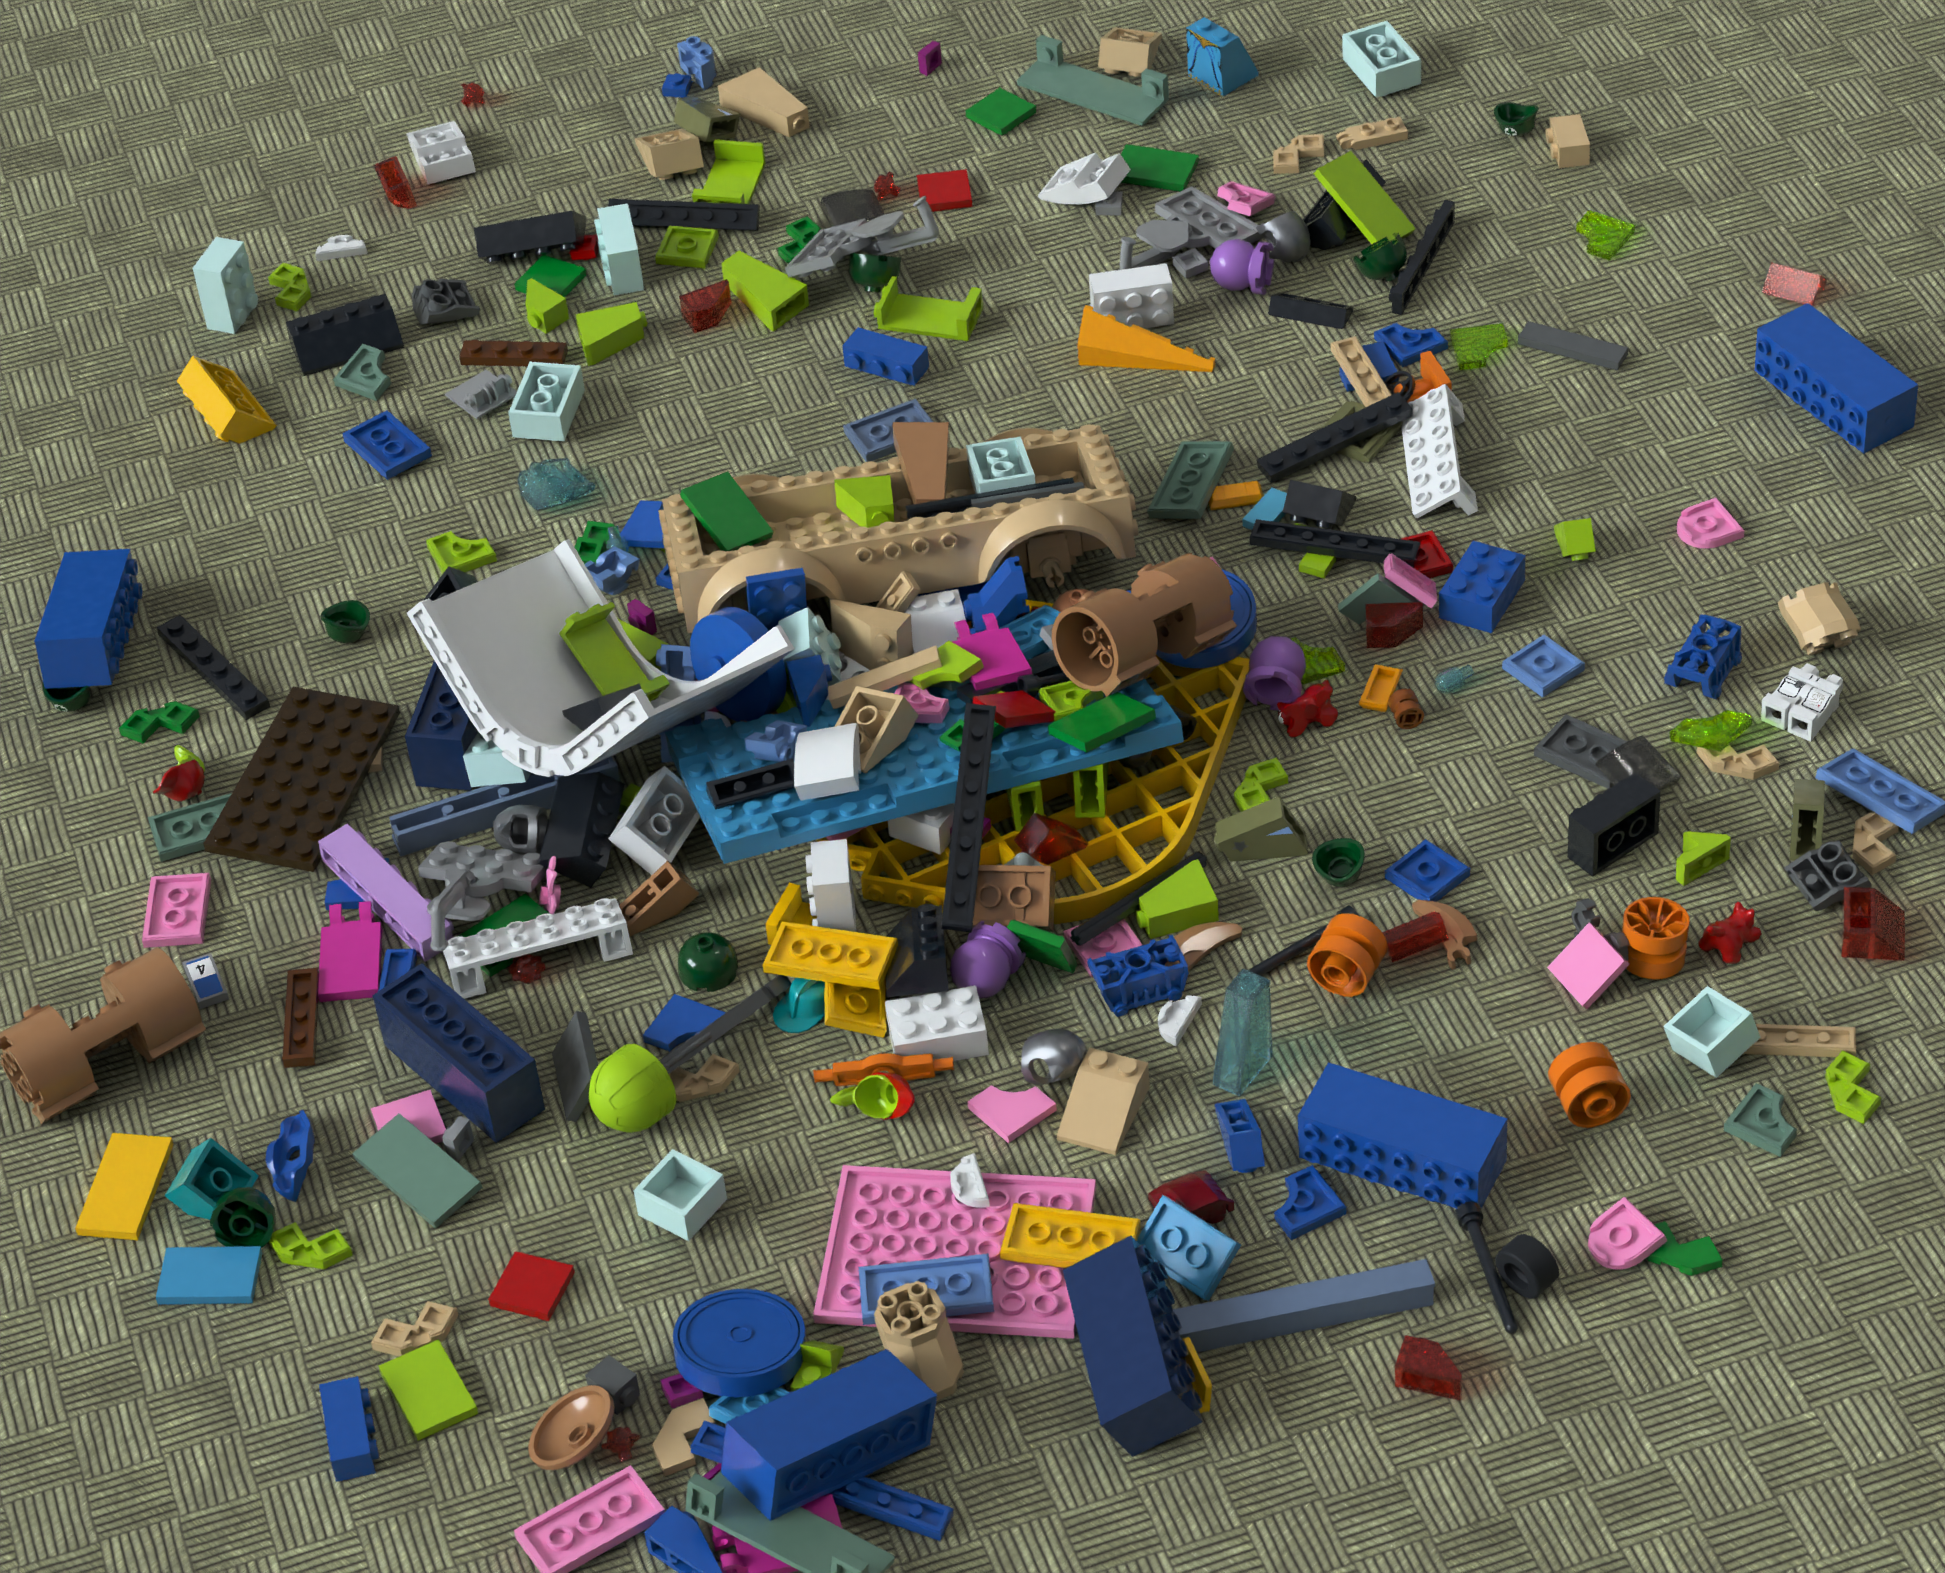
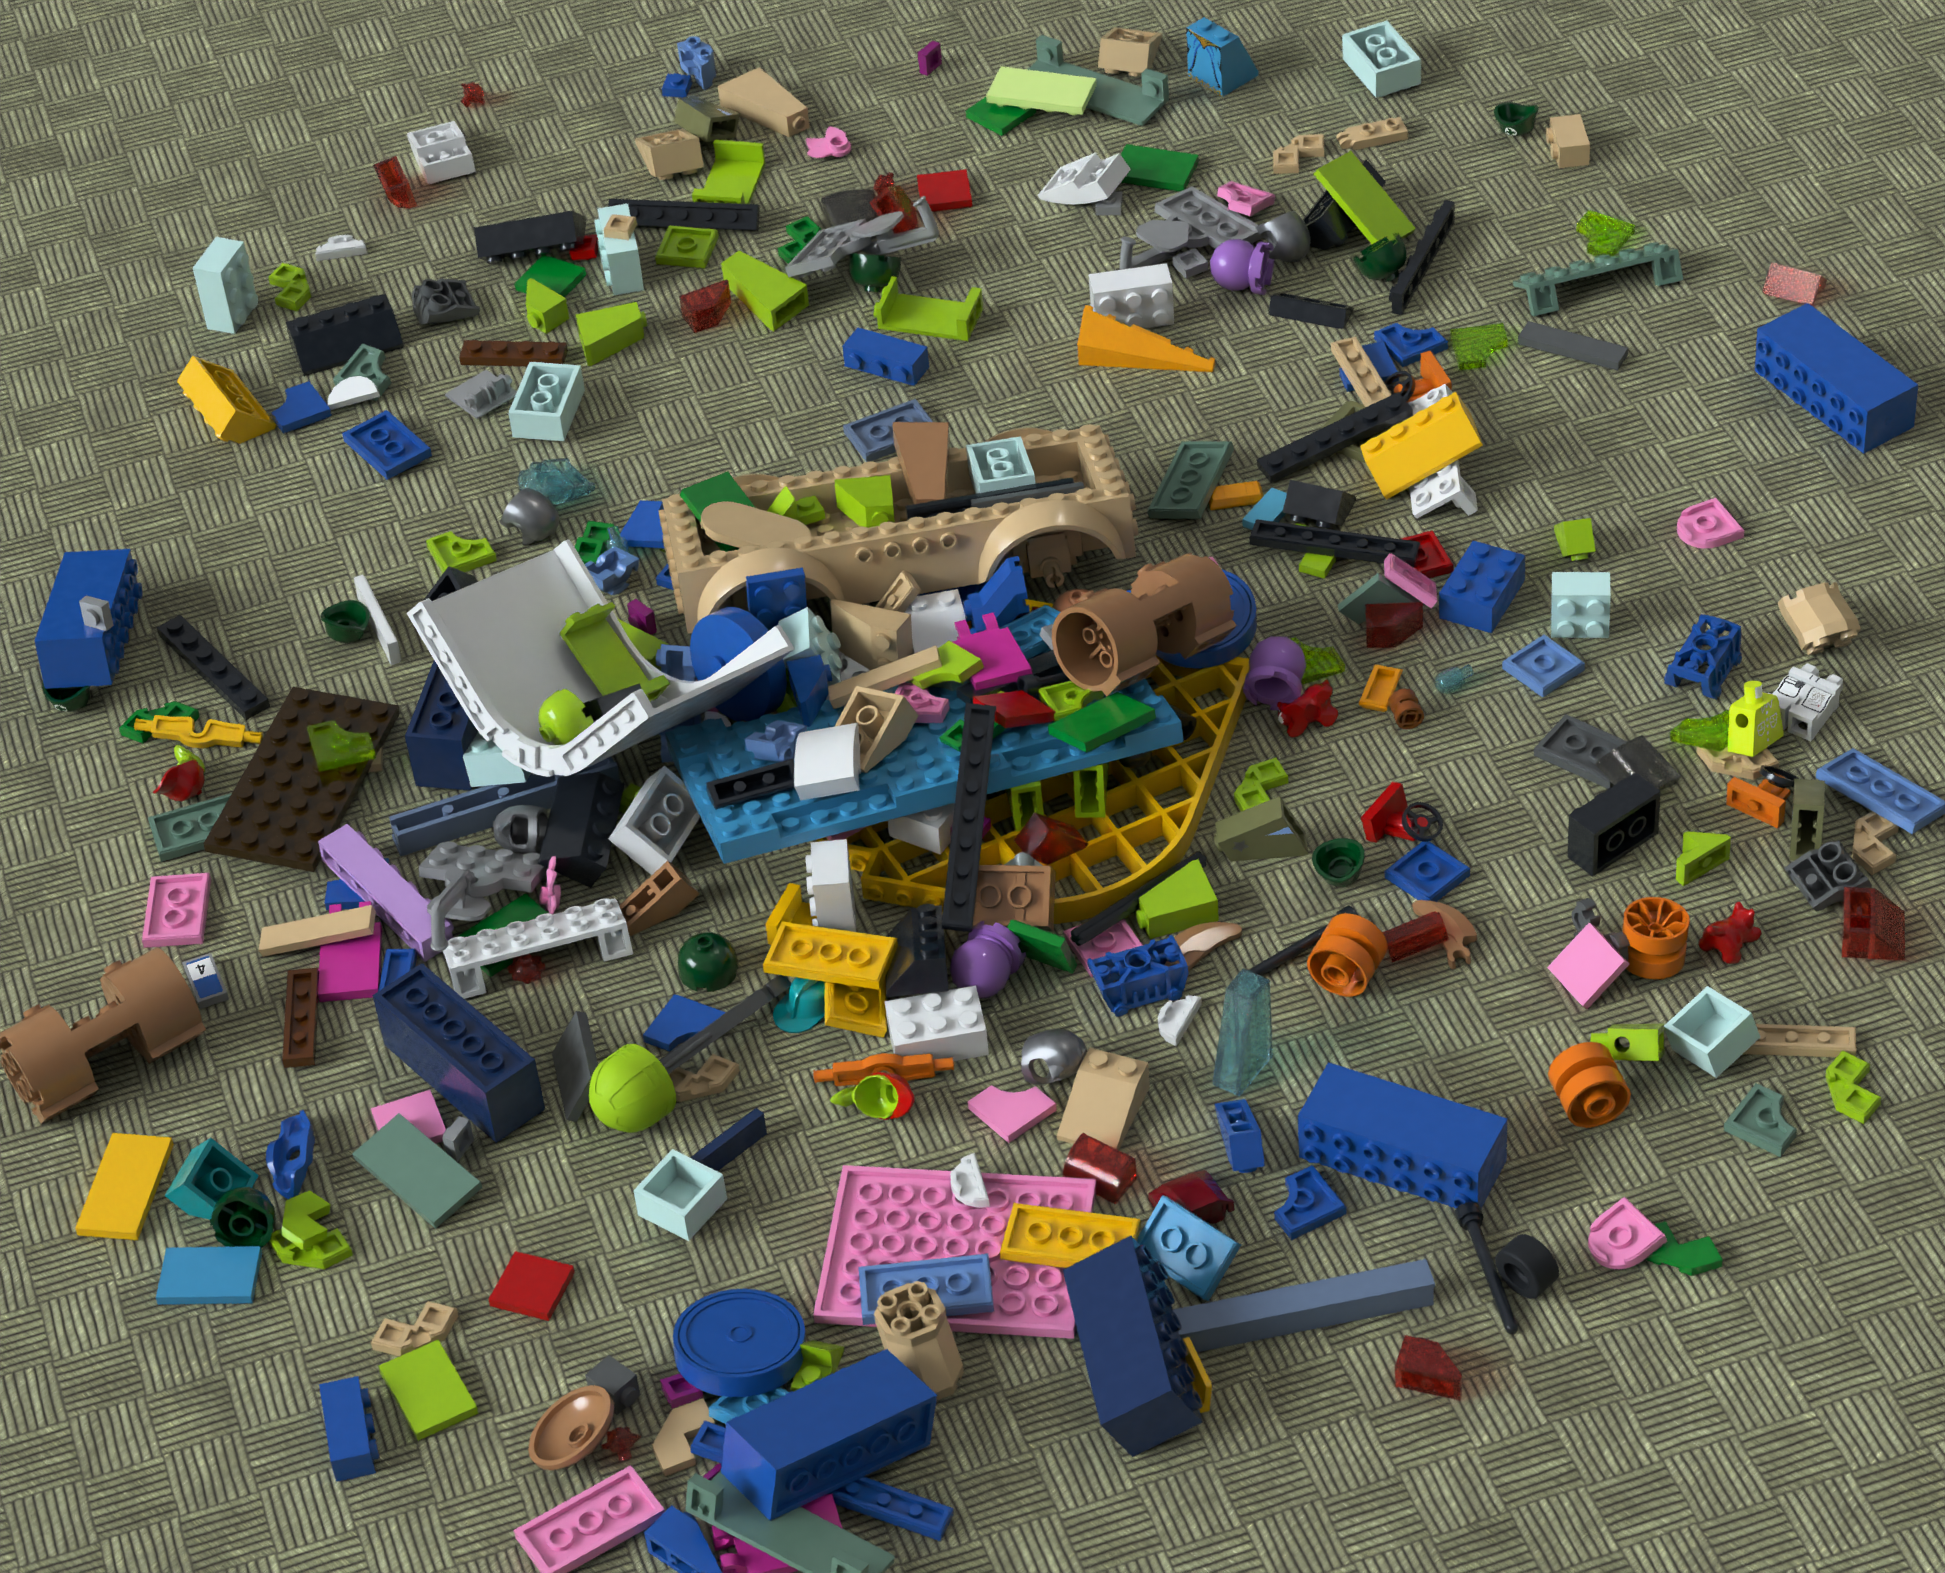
(96, 613): none -> light grey plate
(213, 734): none -> yellow piece
(300, 1217): none -> lime tile
(301, 408): none -> blue tile
(317, 930): none -> tan tile
(337, 747): none -> clear neon green tile
(352, 391): none -> white tile
(378, 620): none -> white tile
(532, 515): none -> flat silver piece
(562, 717): none -> lime cylinder
(620, 227): none -> tan tile
(733, 1141): none -> dark blue tile
(748, 526): none -> tan tile
(804, 510): none -> lime slope
(833, 144): none -> bright pink plate
(893, 200): none -> clear red slope
(1041, 90): none -> yellowish green tile
(1096, 1160): none -> clear red brick
(1393, 817): none -> red piece
(1421, 445): none -> yellow slope
(1542, 290): none -> sand green bracket
(1580, 605): none -> light aqua piece
(1644, 1039): none -> lime torso
(1754, 721): none -> neon yellow torso
(1766, 800): none -> orange piece

